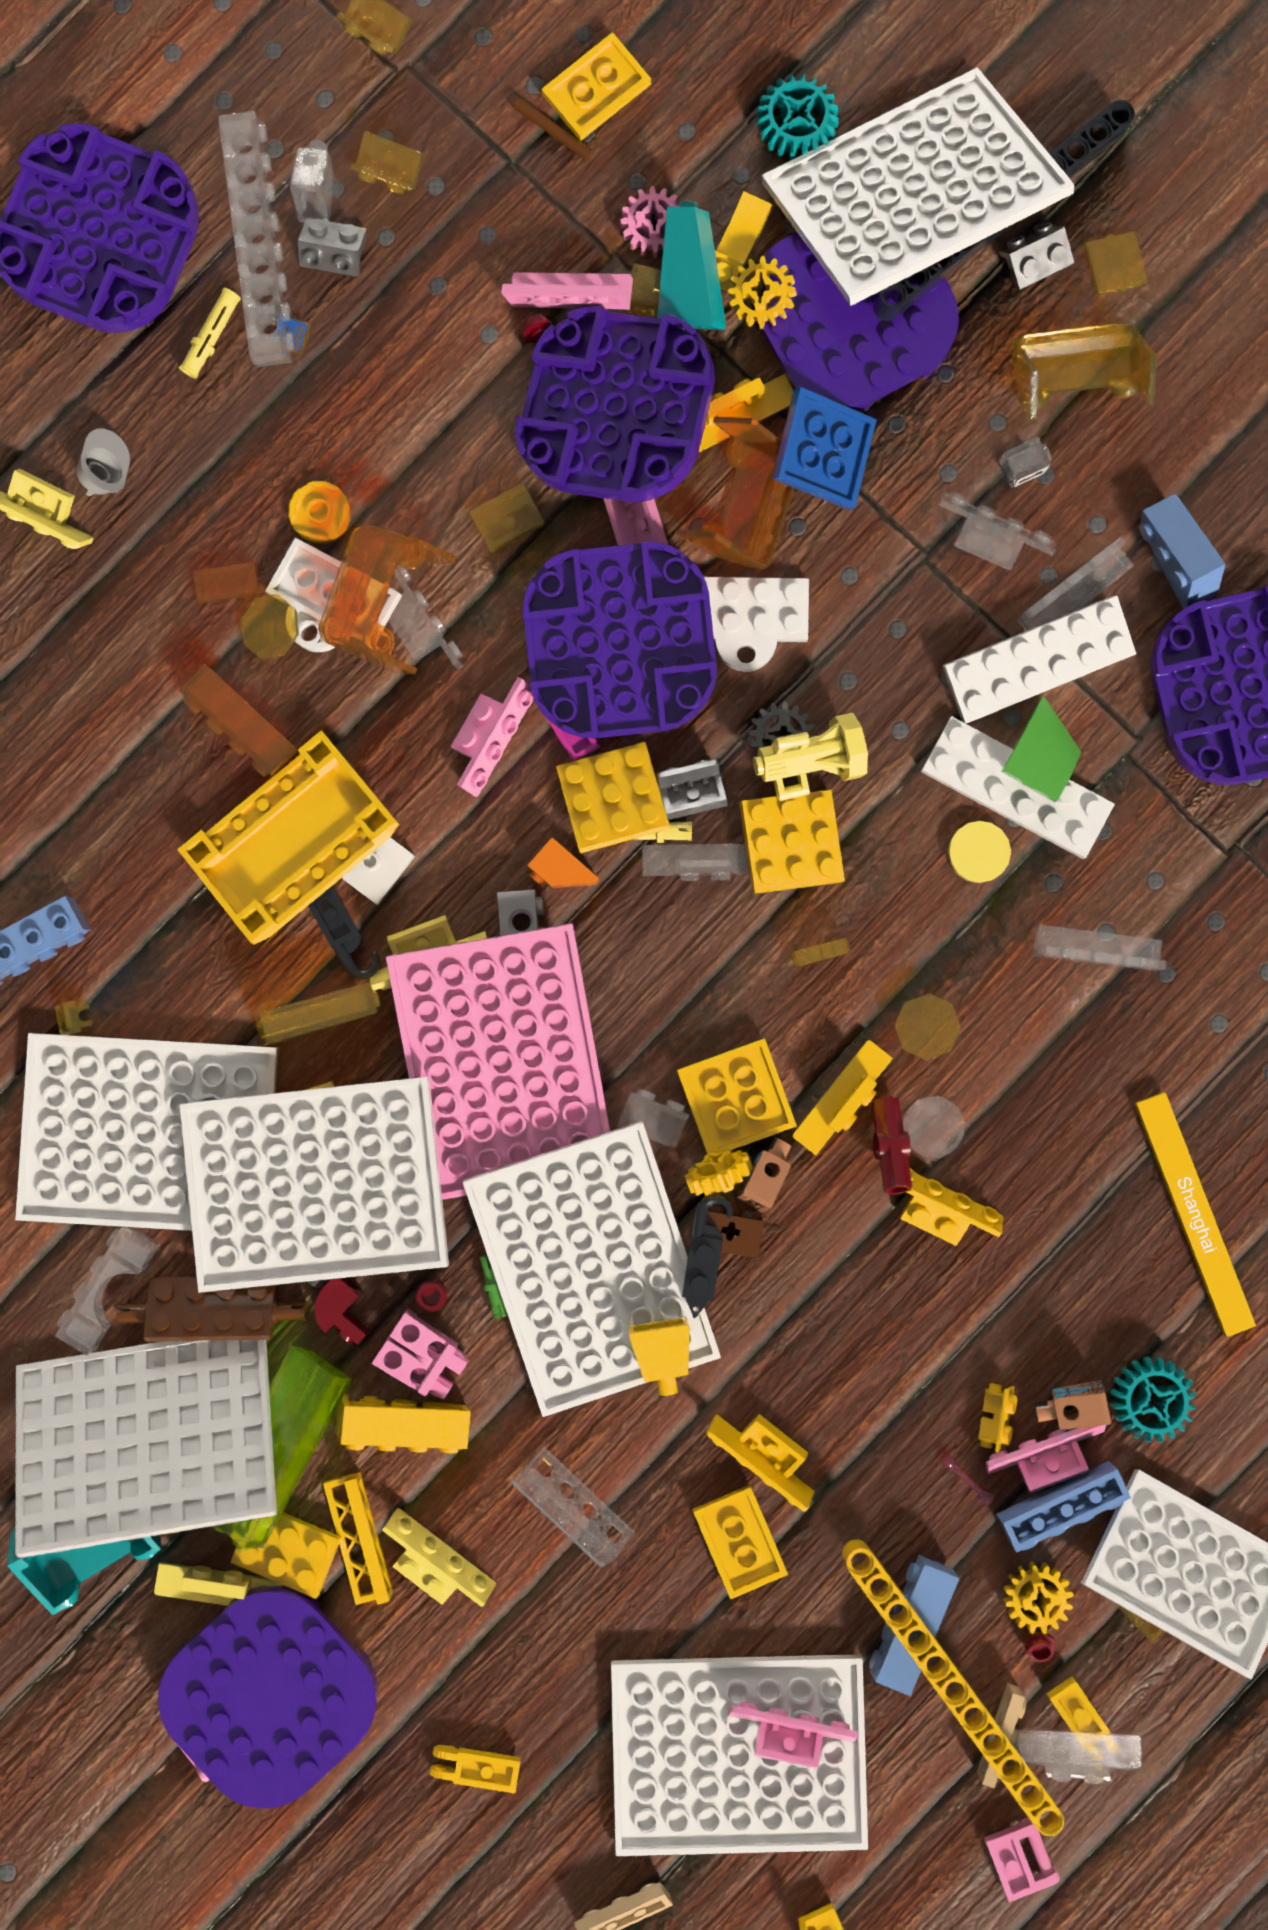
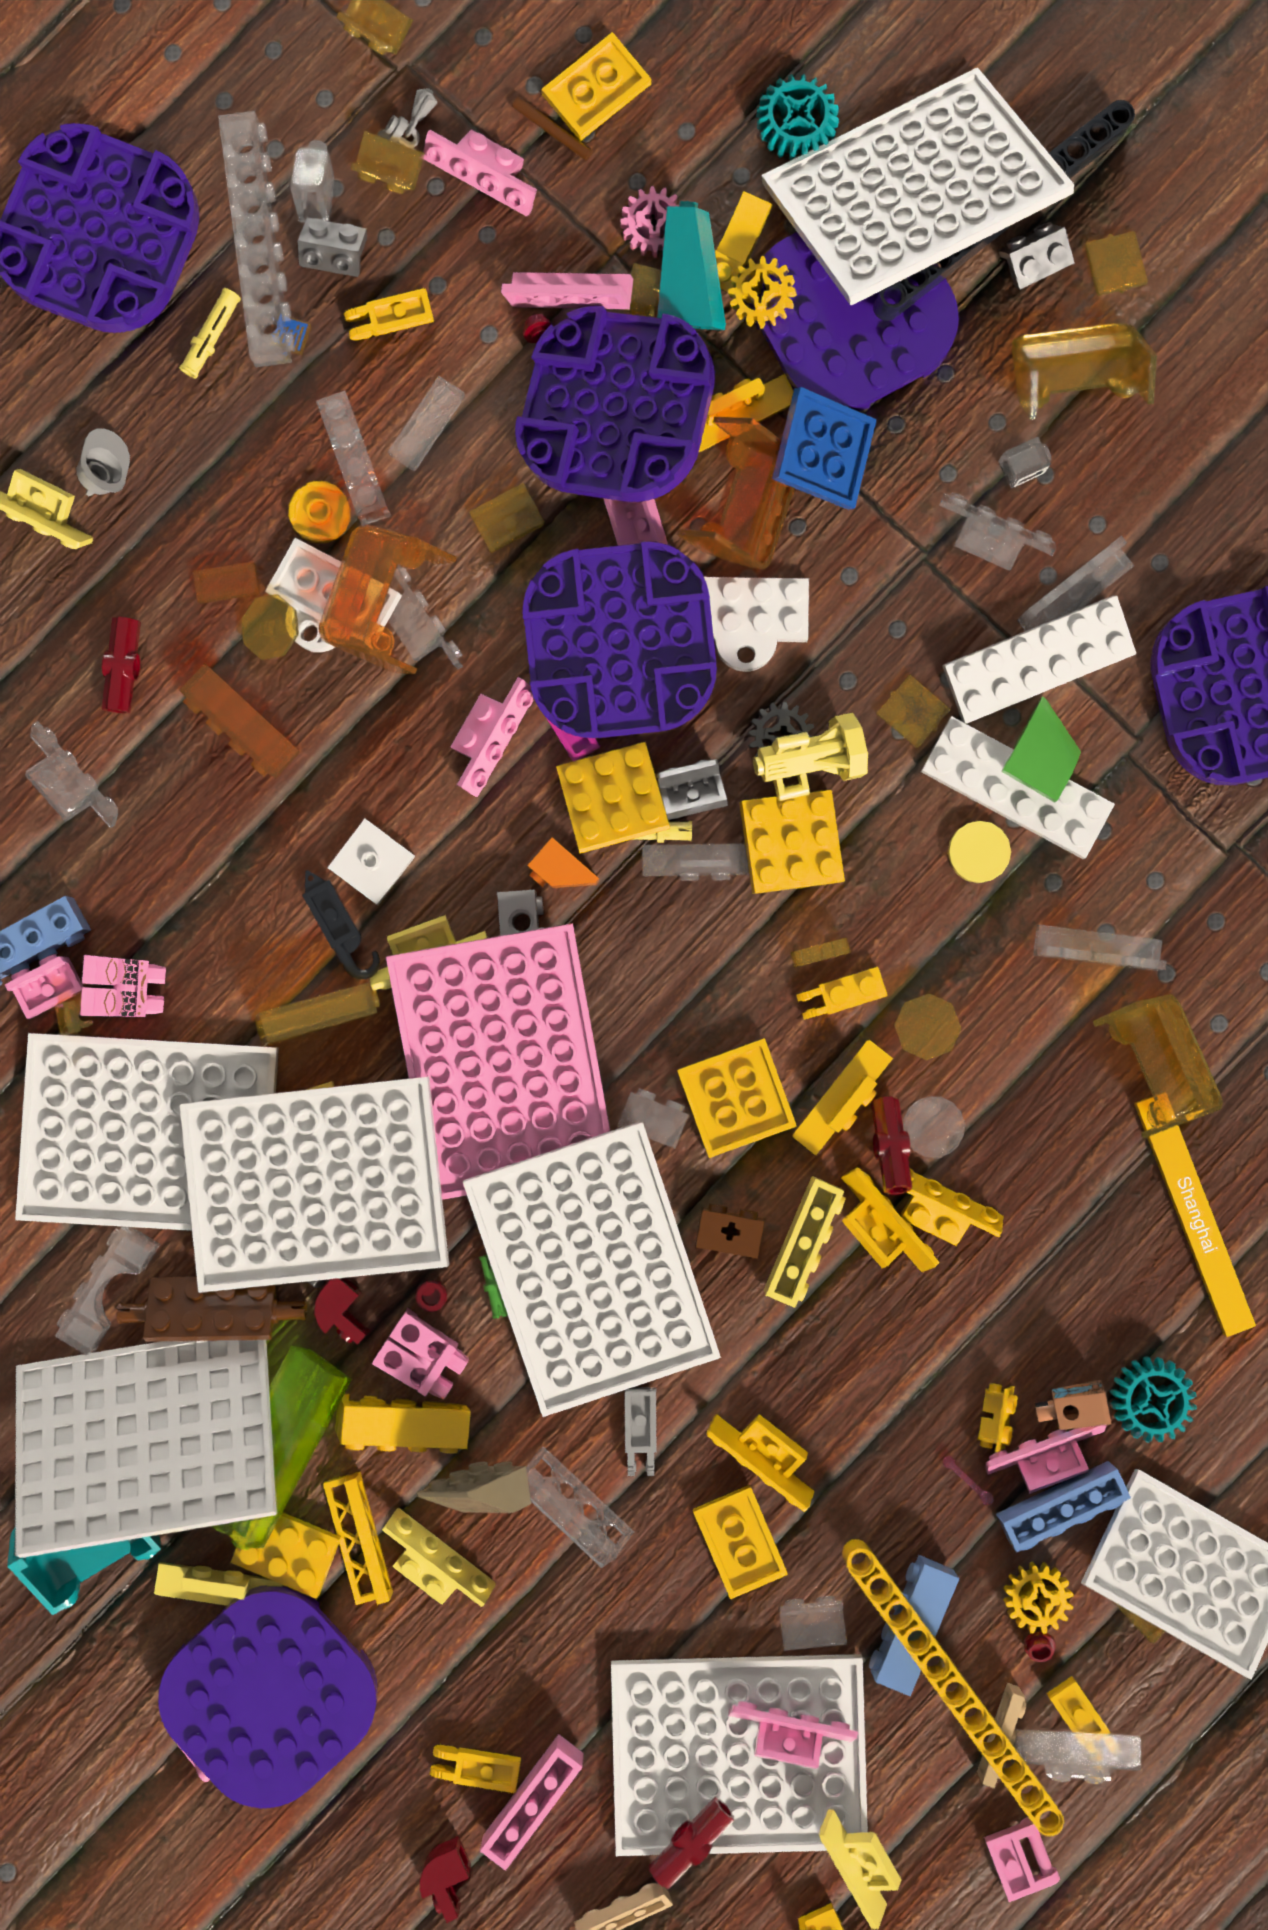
(46, 985): none -> bright pink bracket
(64, 783): none -> clear bracket
(121, 665): none -> dark red piece
(129, 987): none -> bright pink hips
(290, 840): yellow slope -> none
(353, 458): none -> clear arch
(391, 314): none -> yellow hinge
(396, 126): none -> light grey piece
(426, 423): none -> clear plate
(441, 1870): none -> dark red brick
(482, 1489): none -> dark tan slope
(483, 167): none -> bright pink bracket
(532, 1802): none -> bright pink brick
(640, 1426): none -> light grey hinge
(662, 1351): yellow torso -> none
(691, 1843): none -> dark red piece
(703, 1255): black plate -> none
(718, 1172): yellow gear -> none
(759, 1189): nougat torso -> none
(803, 1242): none -> light yellow brick
(812, 1623): none -> clear bracket
(846, 992): none -> yellow hinge
(862, 1865): none -> light yellow bracket
(881, 1227): none -> yellow bracket
(913, 711): none -> clear yellow piece
(1168, 1060): none -> clear yellow windscreen
(1182, 551): medium blue wedge -> none

